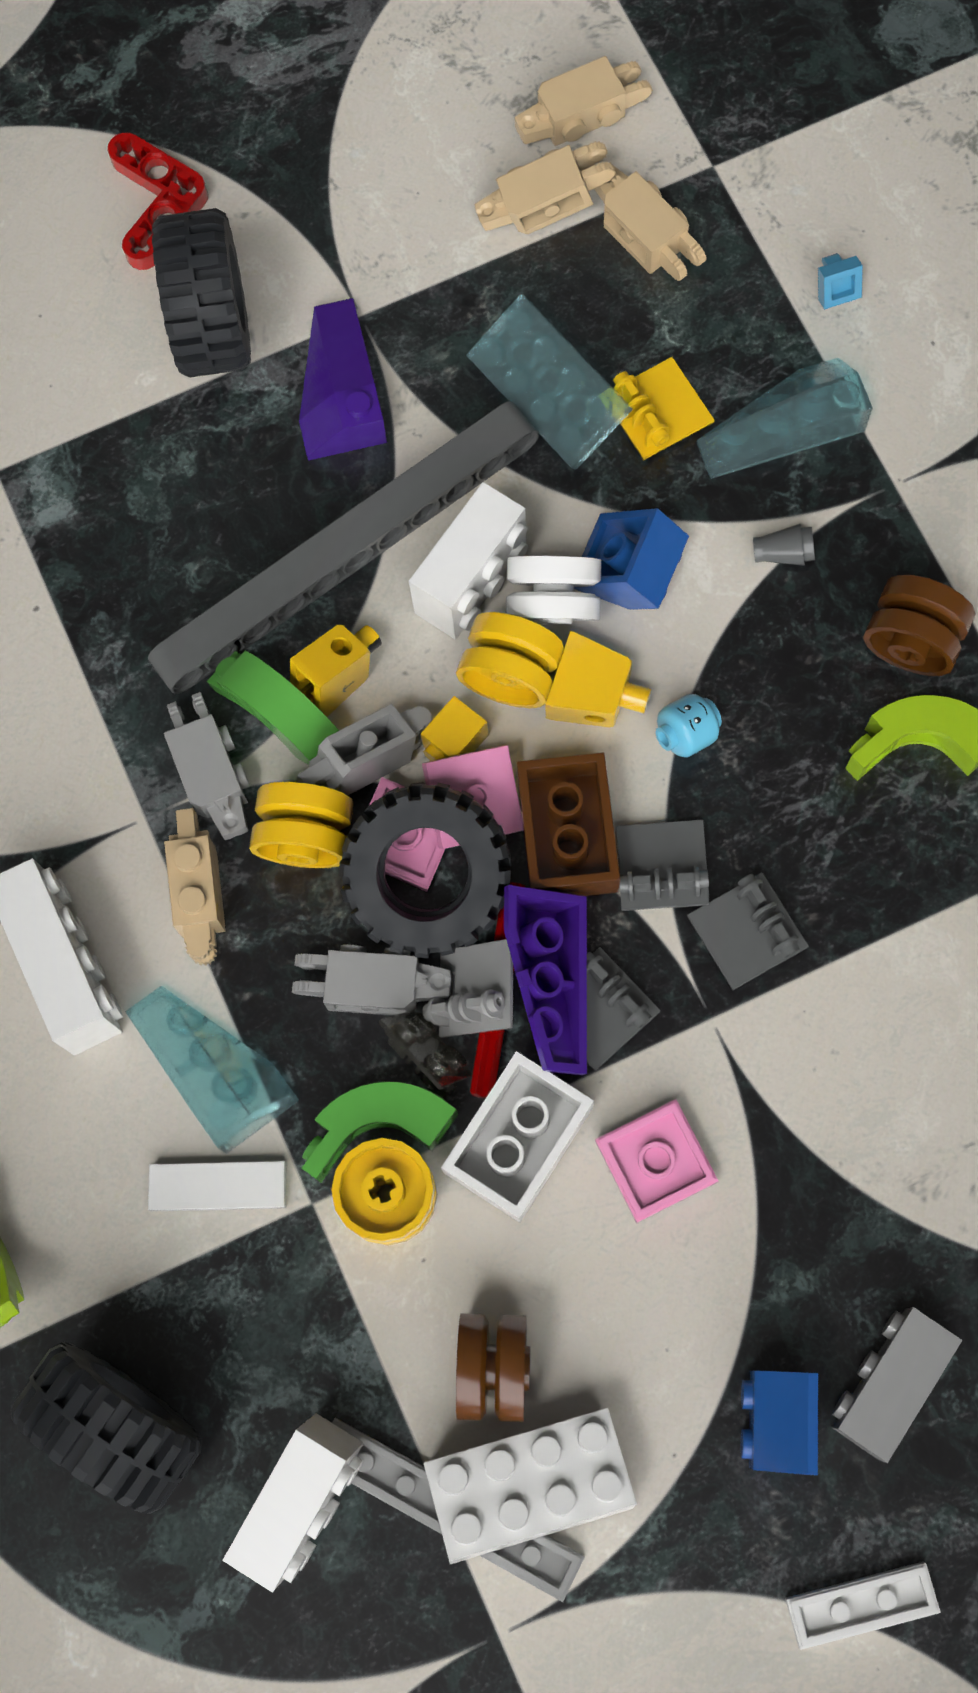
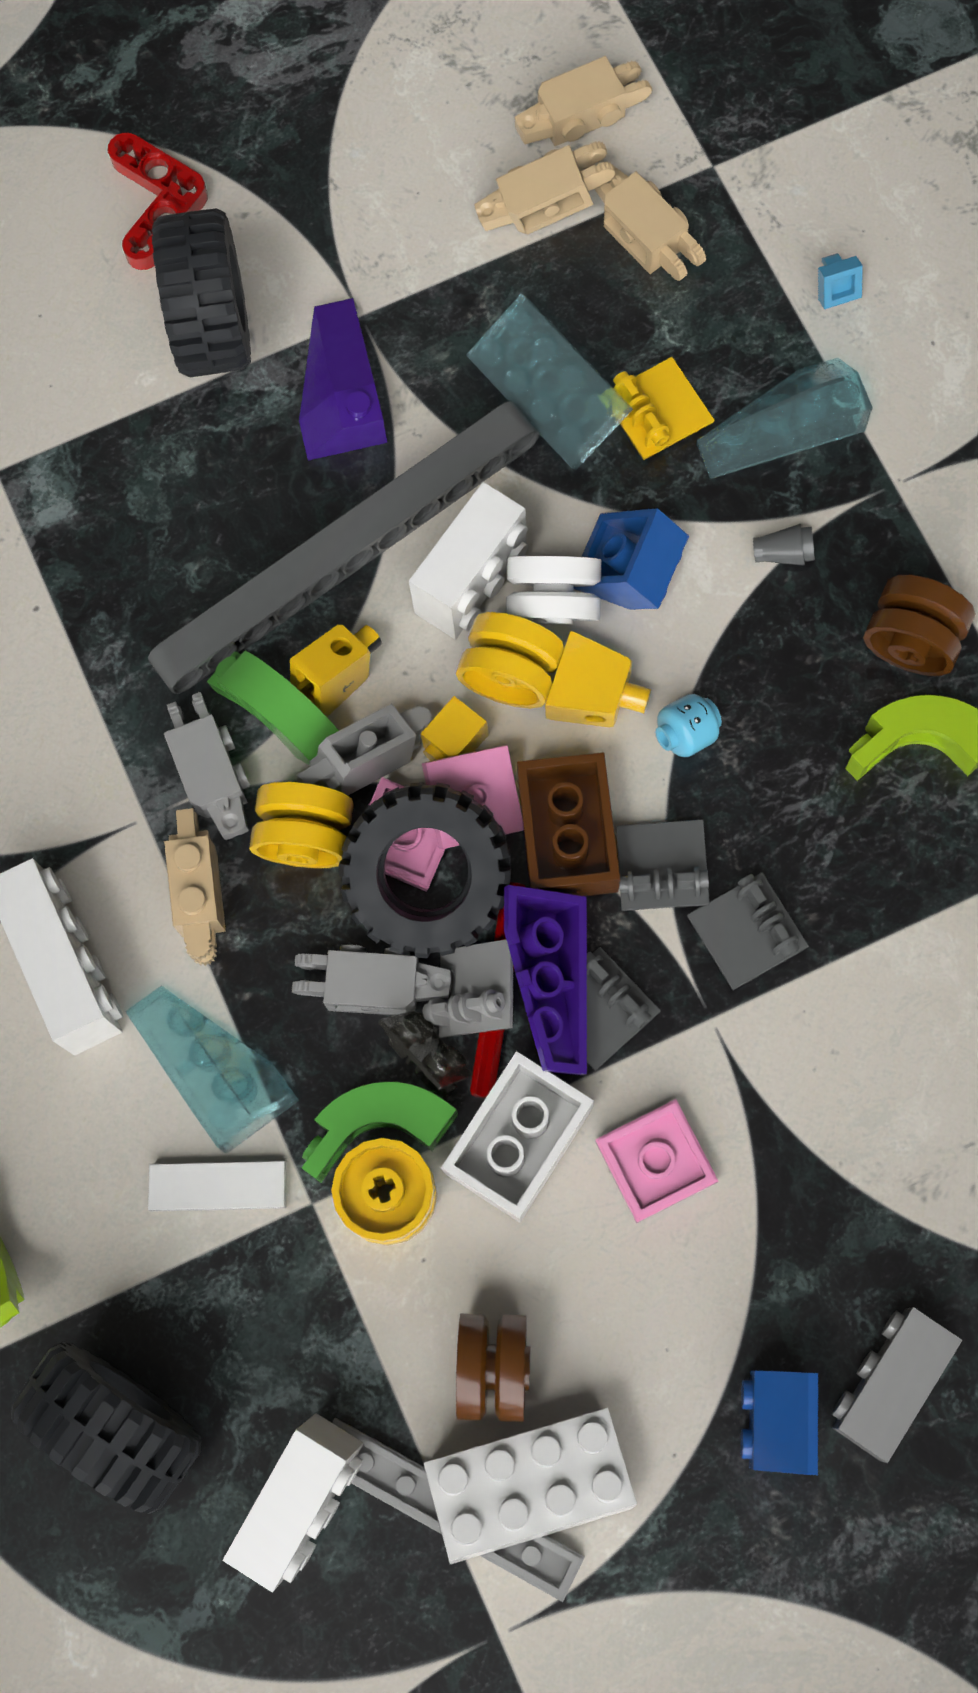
(862, 1605): white tile -> none

